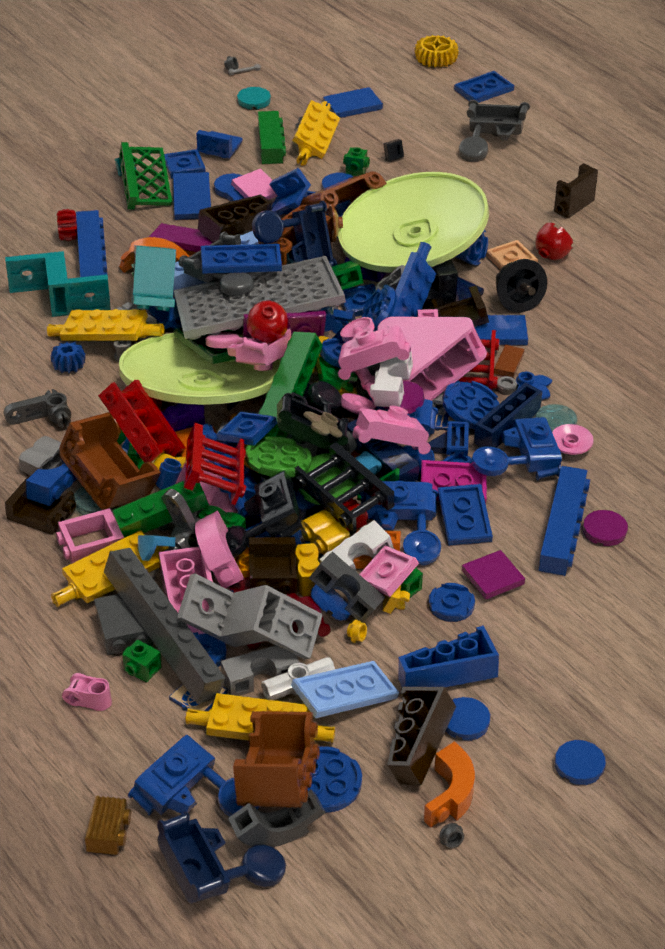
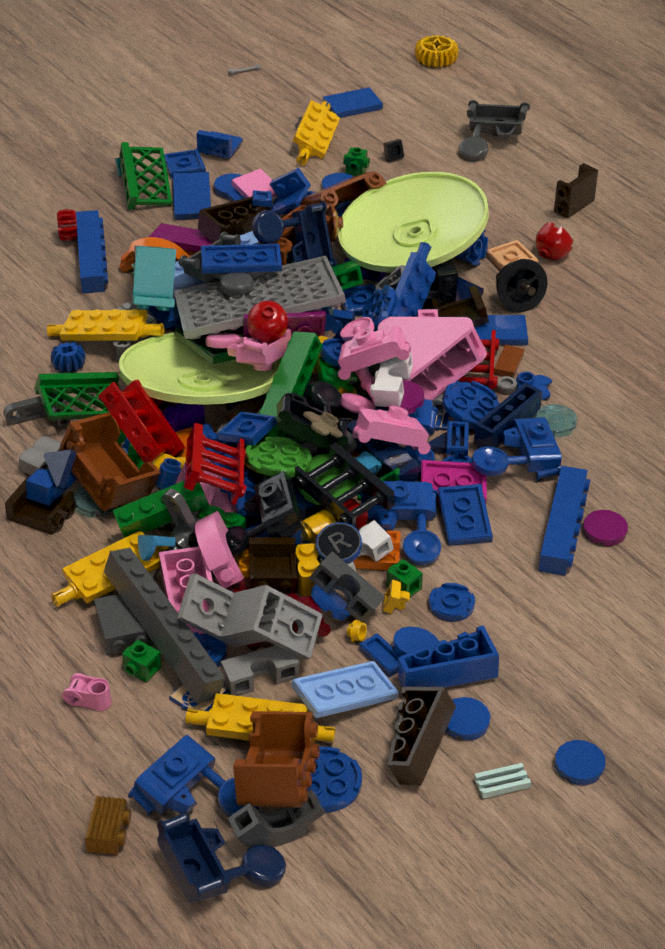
(51, 273): teal bracket -> none
(60, 466): none -> dark blue tile
(77, 383): none -> green fence
(83, 525): bright pink window -> none
(231, 63): dark grey plate -> none
(254, 97): teal tile -> none
(261, 198): none -> blue tile
(271, 137): green brick -> none
(281, 685): white piece -> none
(341, 539): none -> black tile
(382, 653): none -> blue tile
(389, 570): bright pink tile -> none
(412, 639): none -> blue tile
(451, 835): dark grey plate -> none
(459, 772): orange arch -> none
(484, 87): blue tile -> none
(493, 574): magenta tile -> none
(500, 778): none -> light aqua tile
(573, 439): bright pink dish -> none

